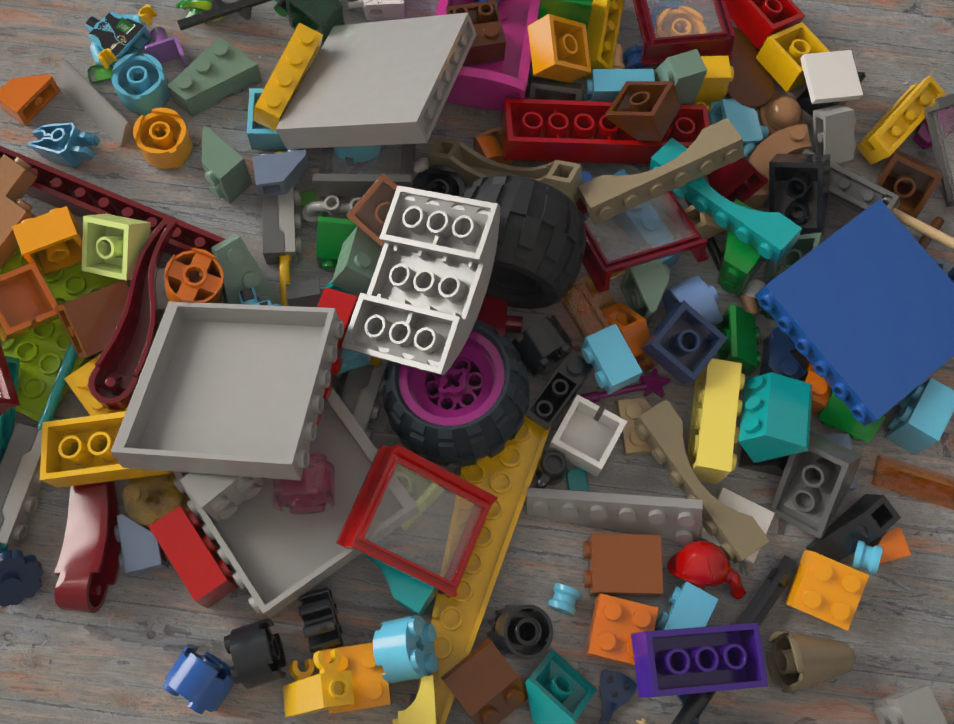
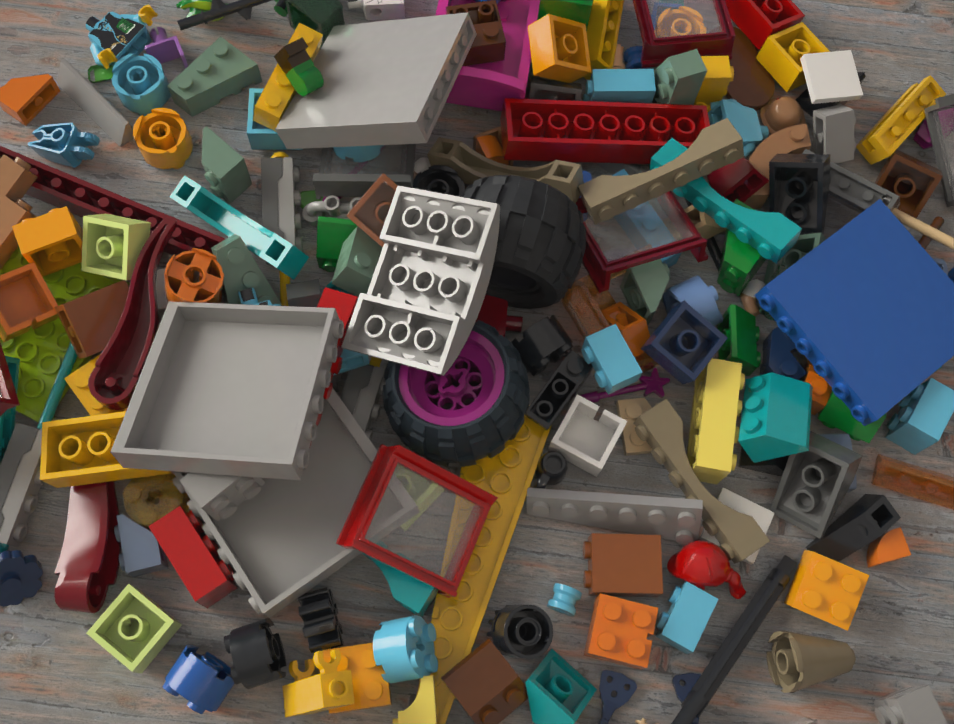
(134, 629): none -> yellowish green brick
(230, 221): none -> teal arch
(279, 172): sand blue slope -> none
(299, 67): none -> leg
(310, 492): clear pink brick -> none
(577, 480): teal piece -> none
(645, 109): reddish brown slope -> none
(698, 660): dark purple brick -> none
(867, 557): medium azure wheel -> none

